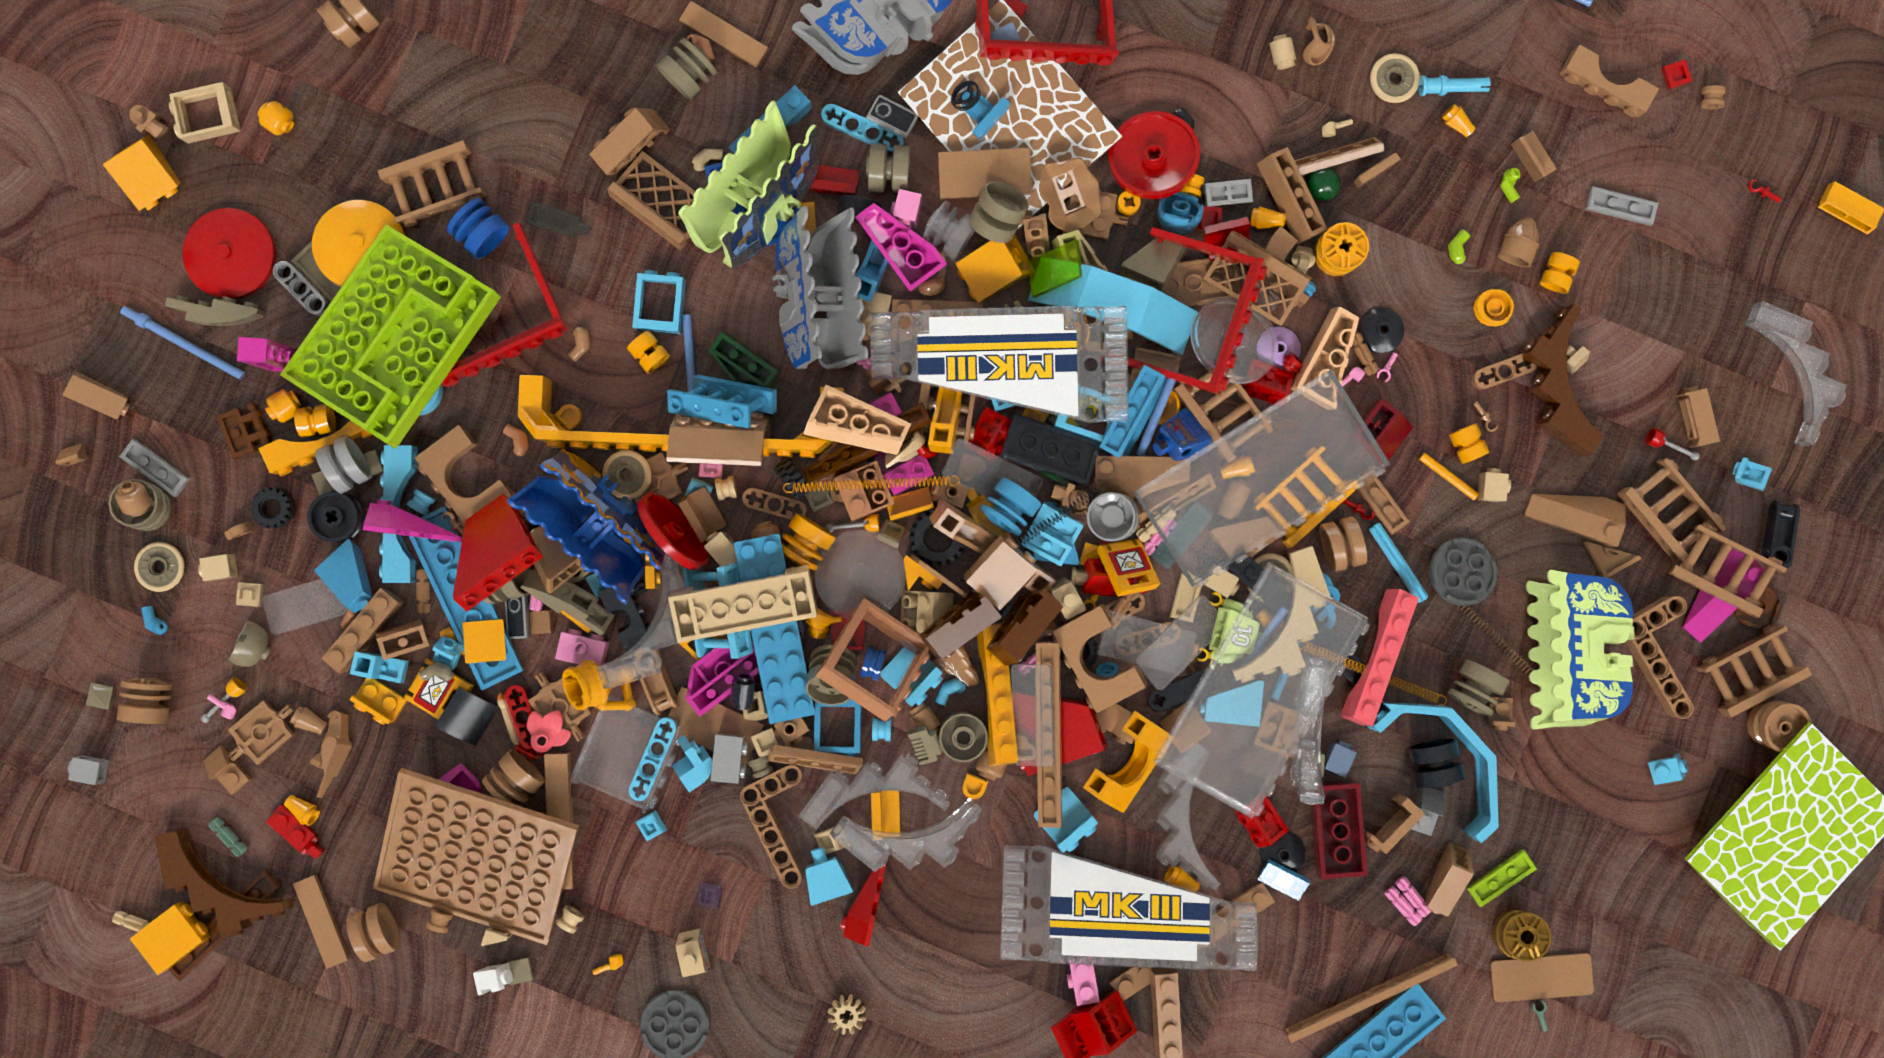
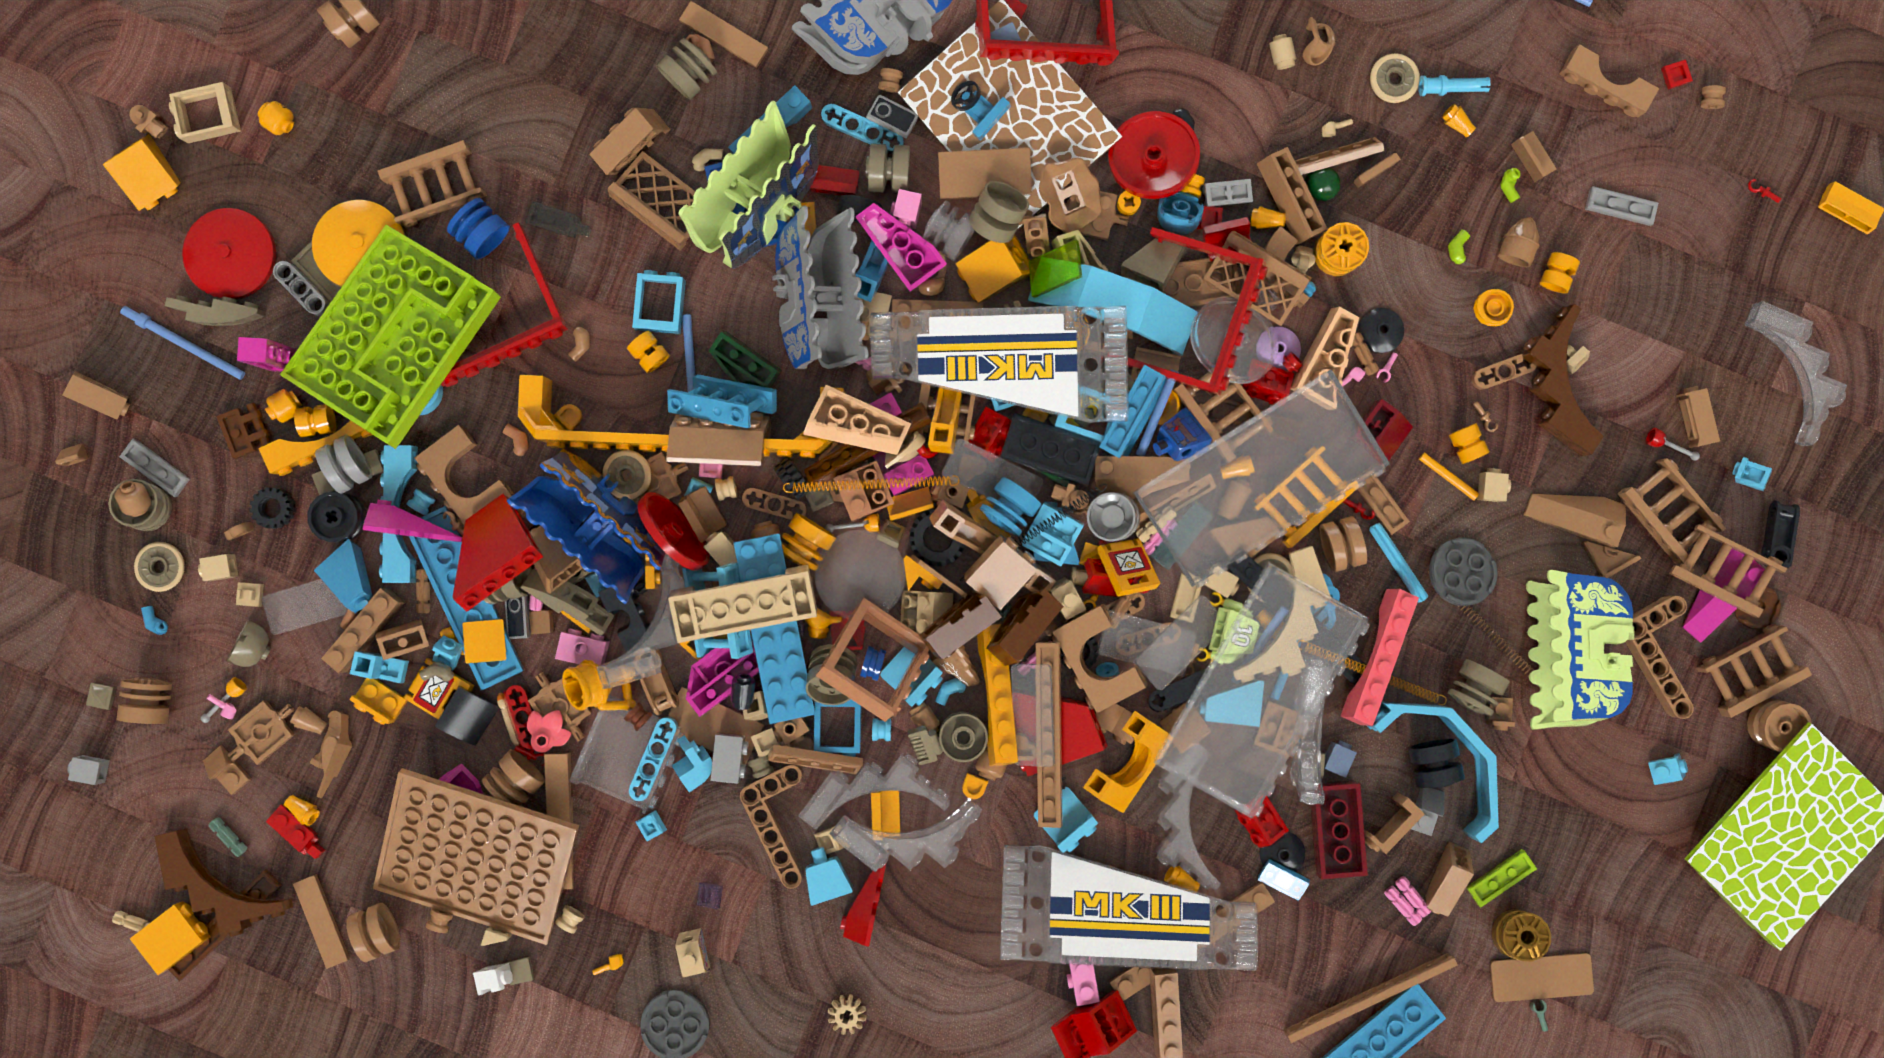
(638, 716): none -> copper wheel
(890, 80): none -> medium nougat wheel

